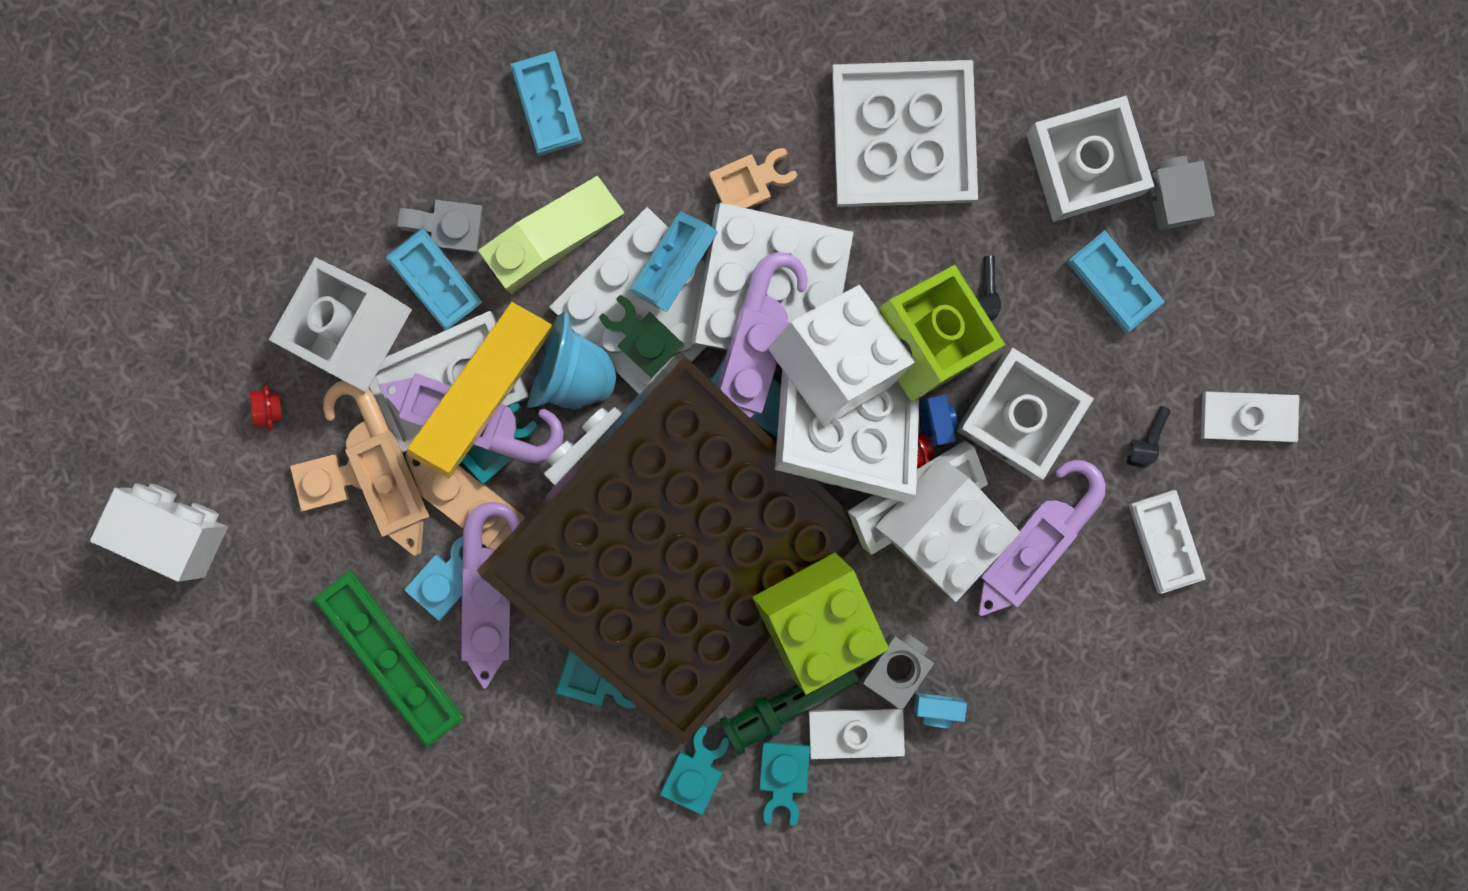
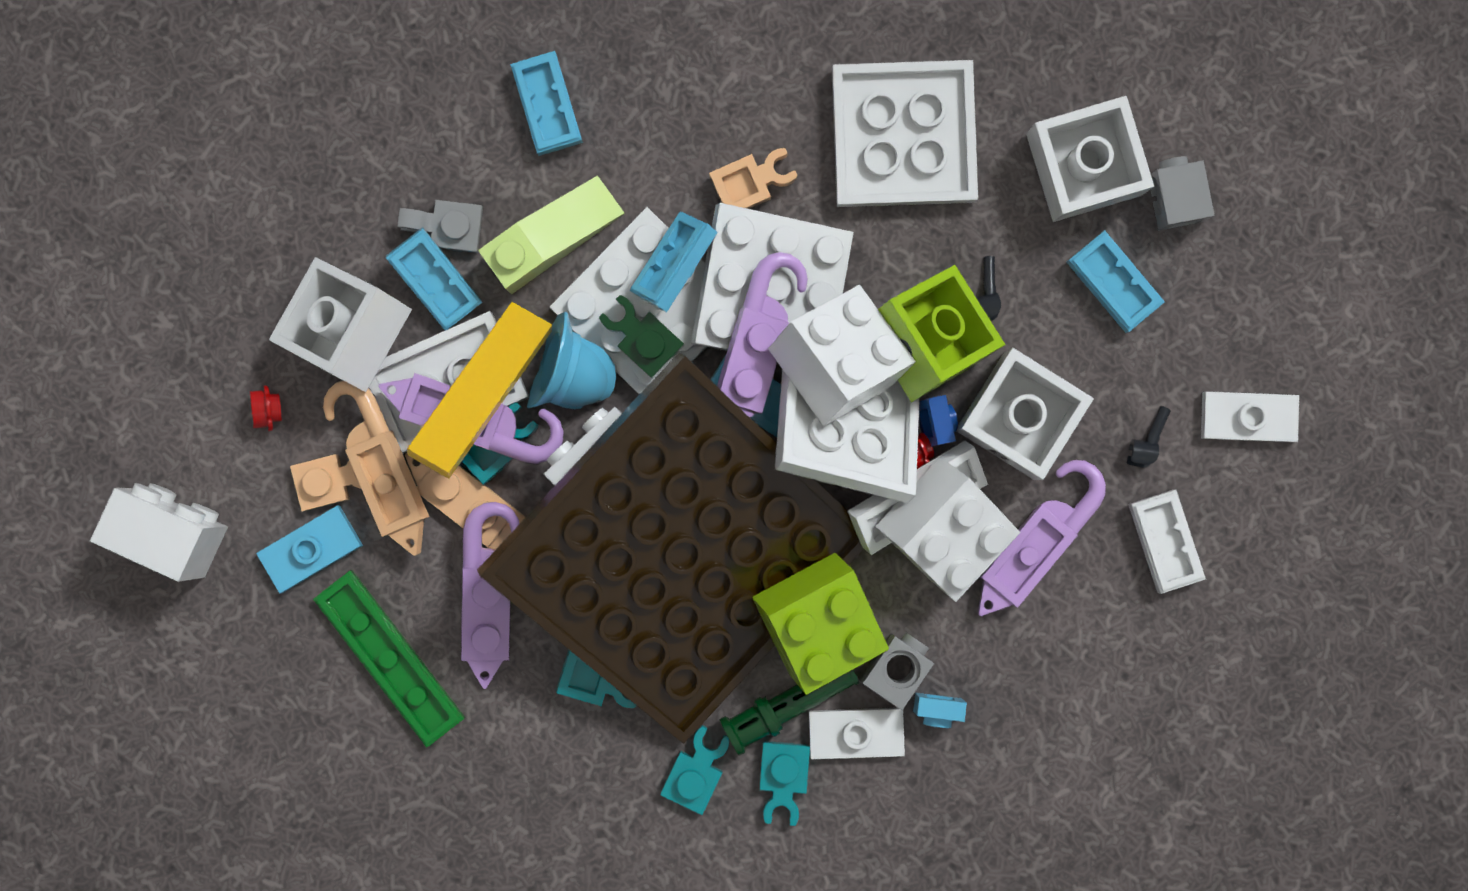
(309, 549): none -> medium azure plate
(439, 583): medium azure plate -> none

